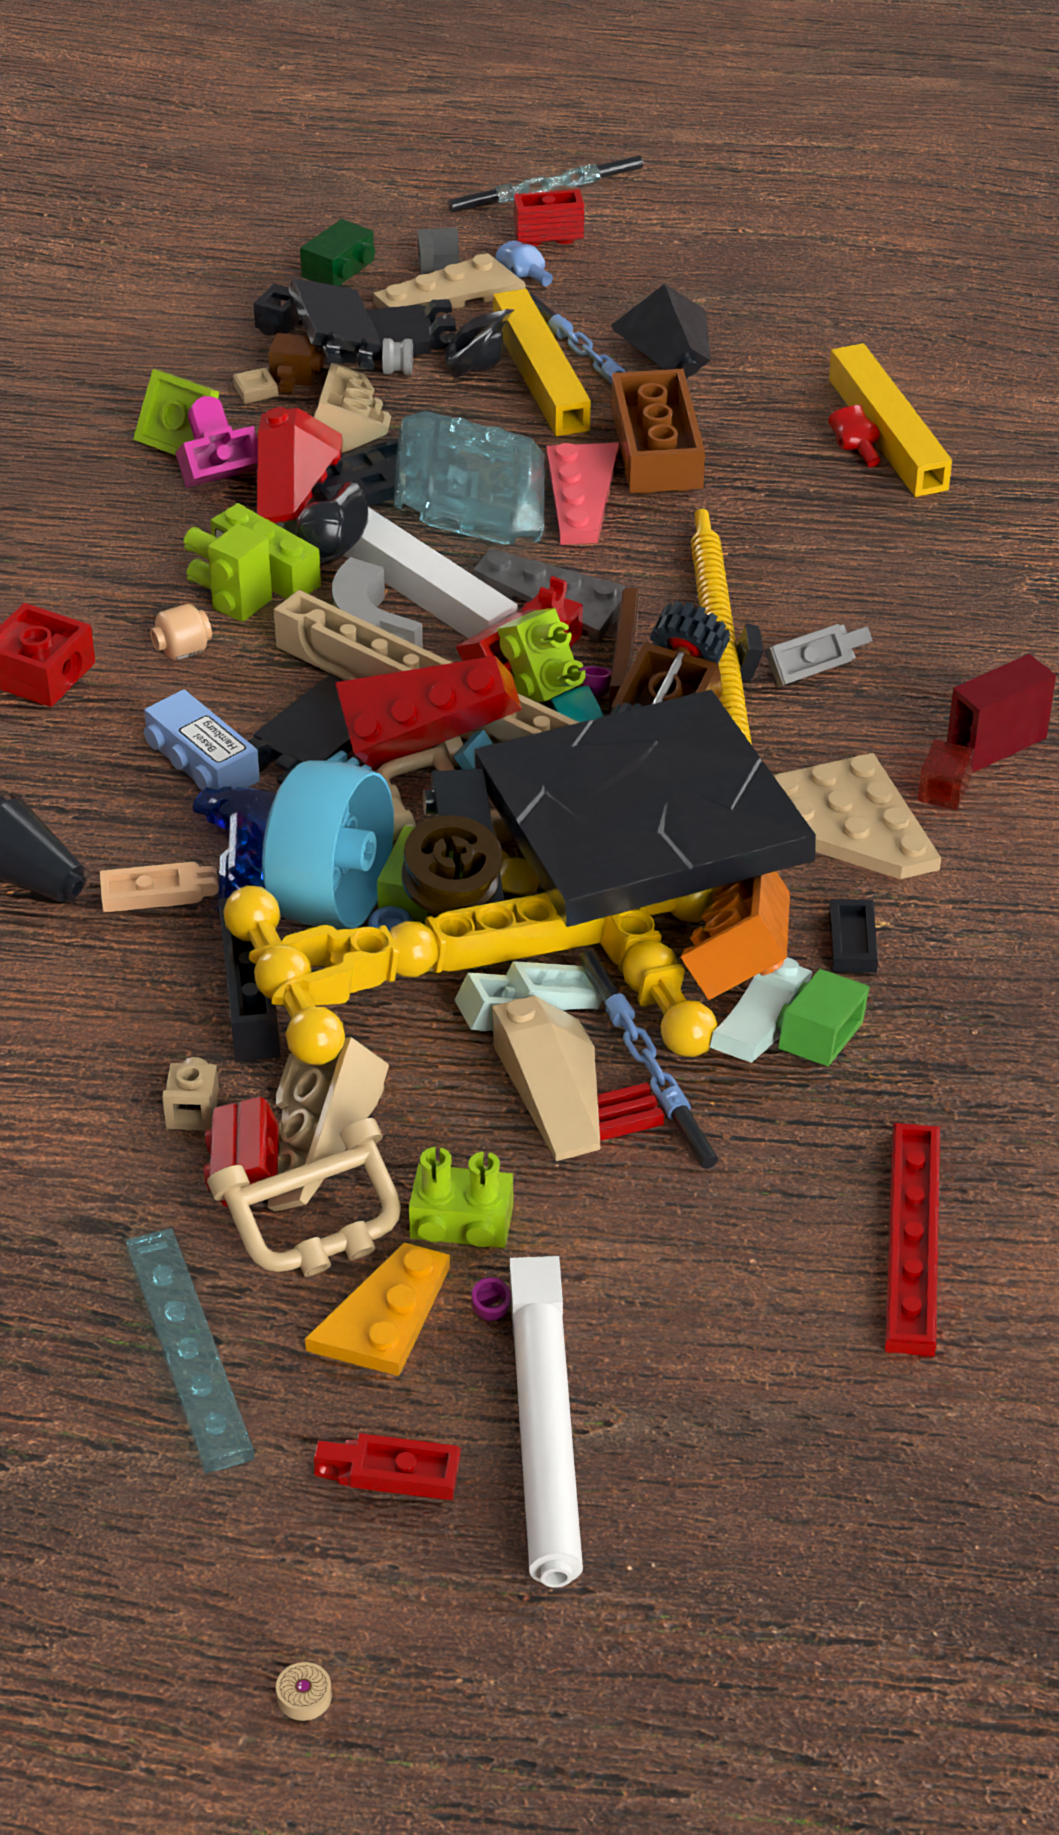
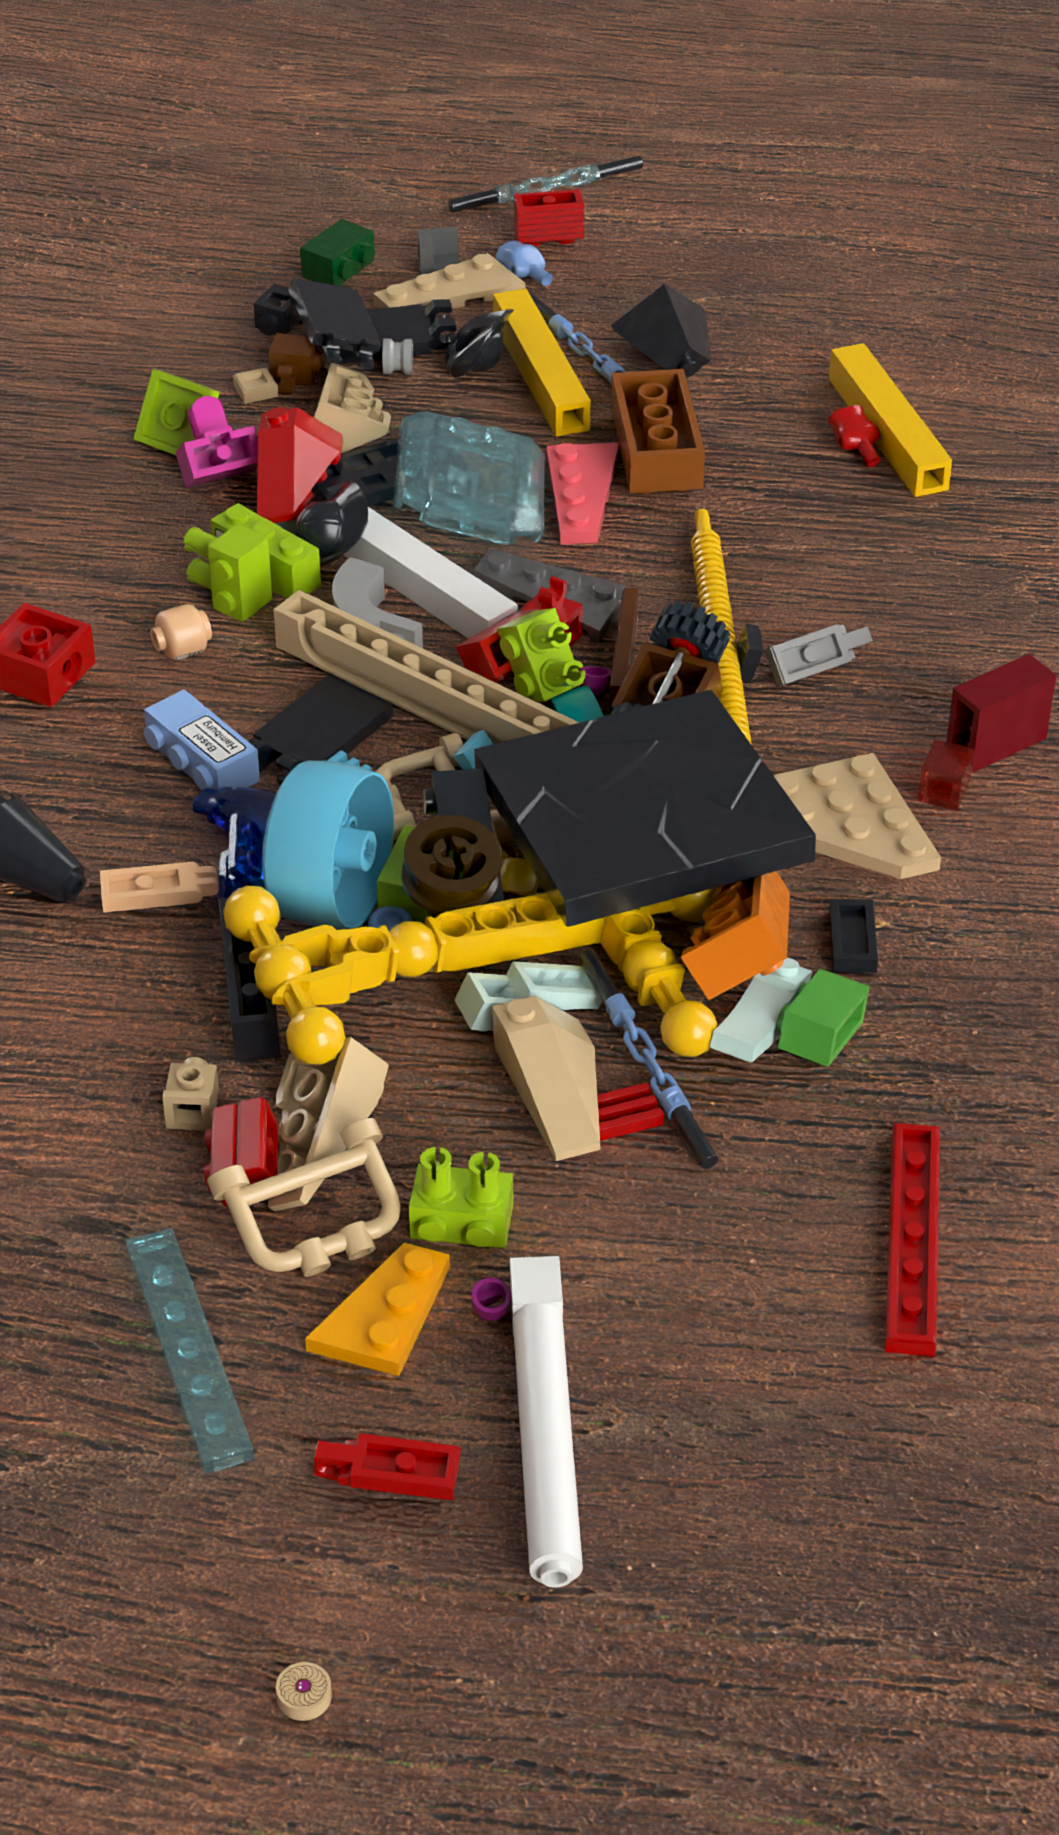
(424, 706): red wedge -> none

